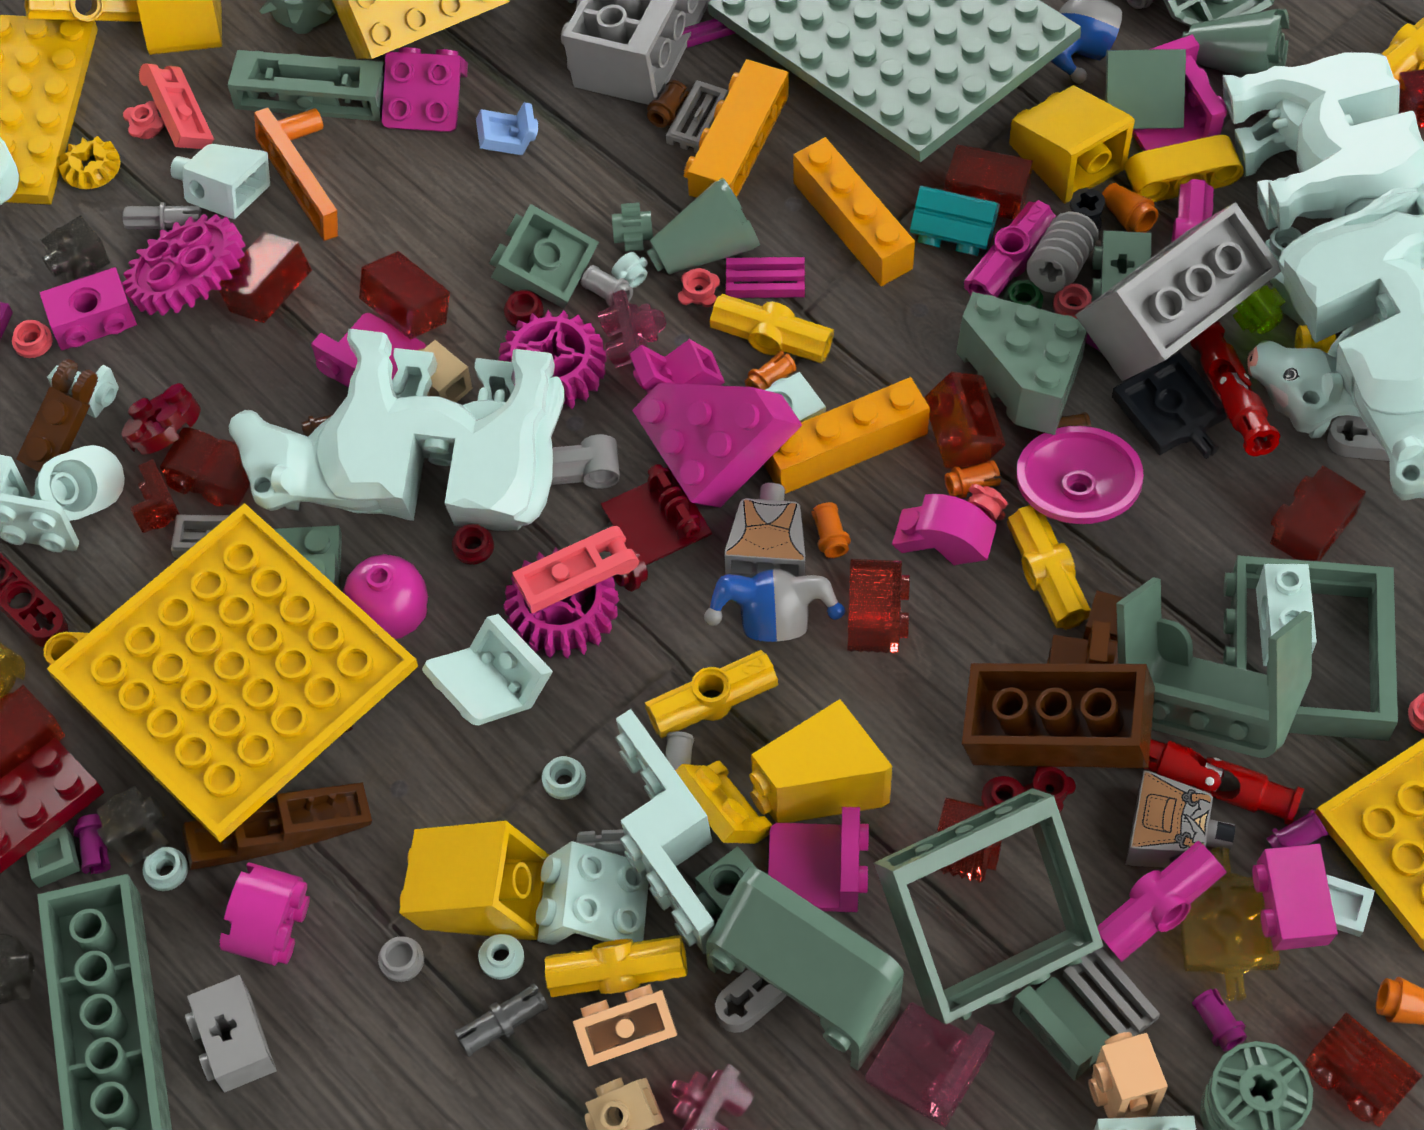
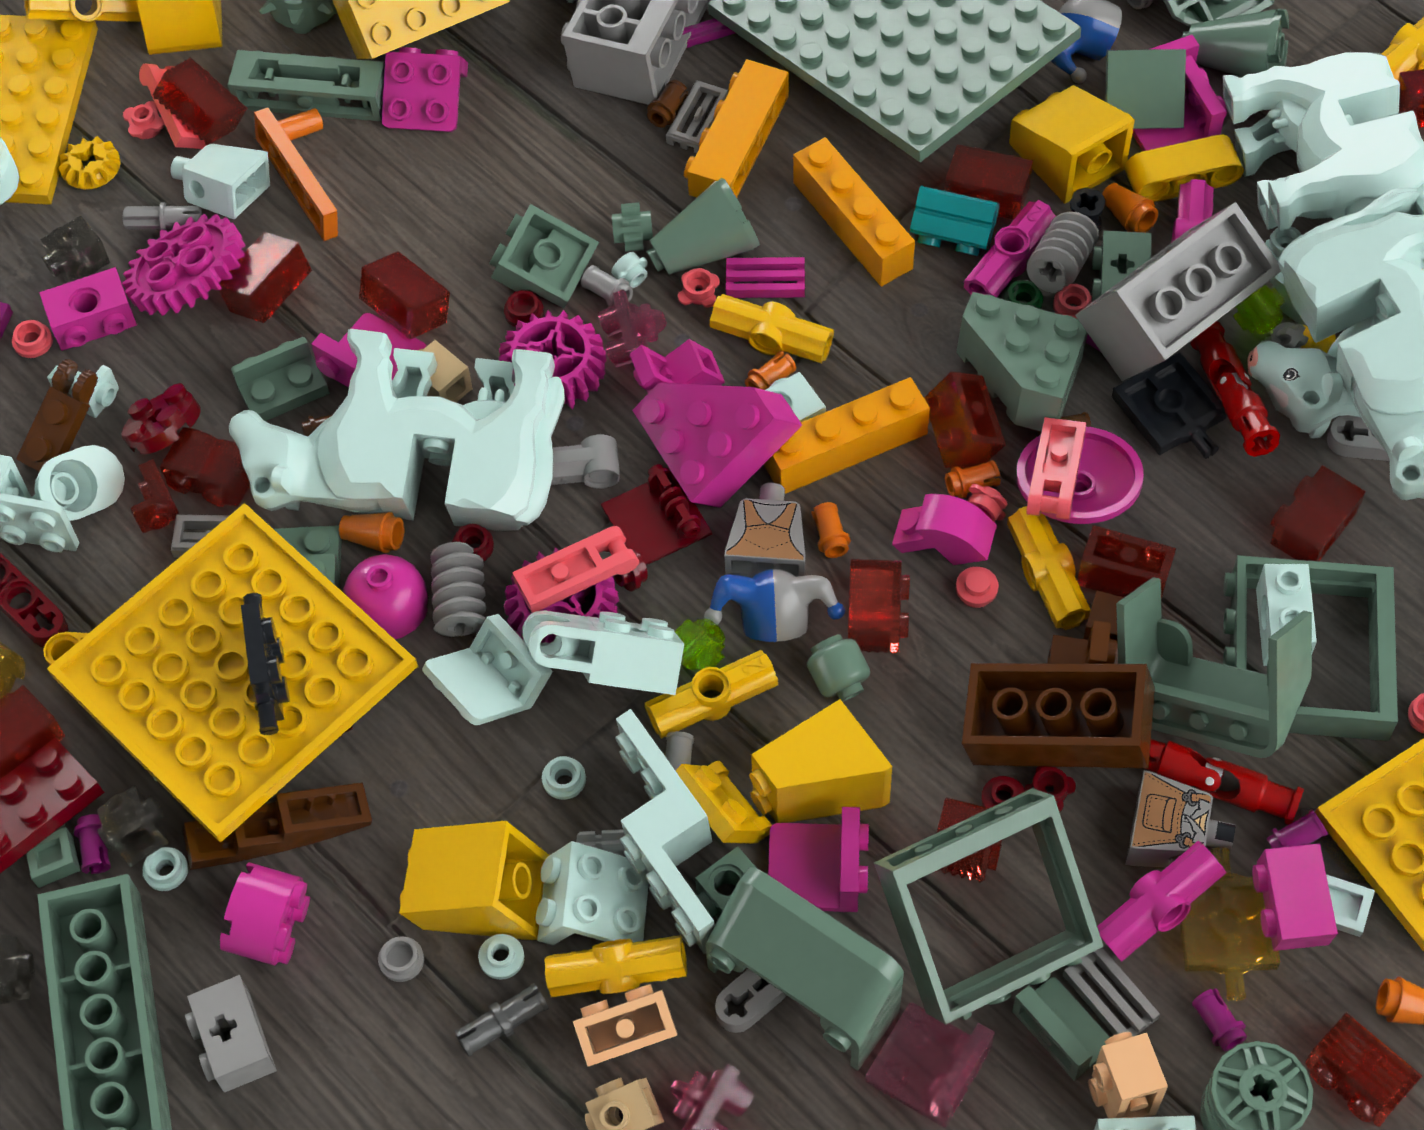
(199, 101): none -> clear red brick
(264, 660): none -> black plate
(280, 379): none -> sand green bracket
(374, 530): none -> orange cone
(457, 589): none -> light grey piece
(507, 131): light blue bracket -> none
(608, 649): none -> light aqua brick
(702, 643): none -> clear neon green gear
(838, 667): none -> sand green head
(977, 586): none -> coral plate
(1056, 467): none -> coral plate
(1122, 562): none -> clear red brick
(1288, 335): none -> light grey axle

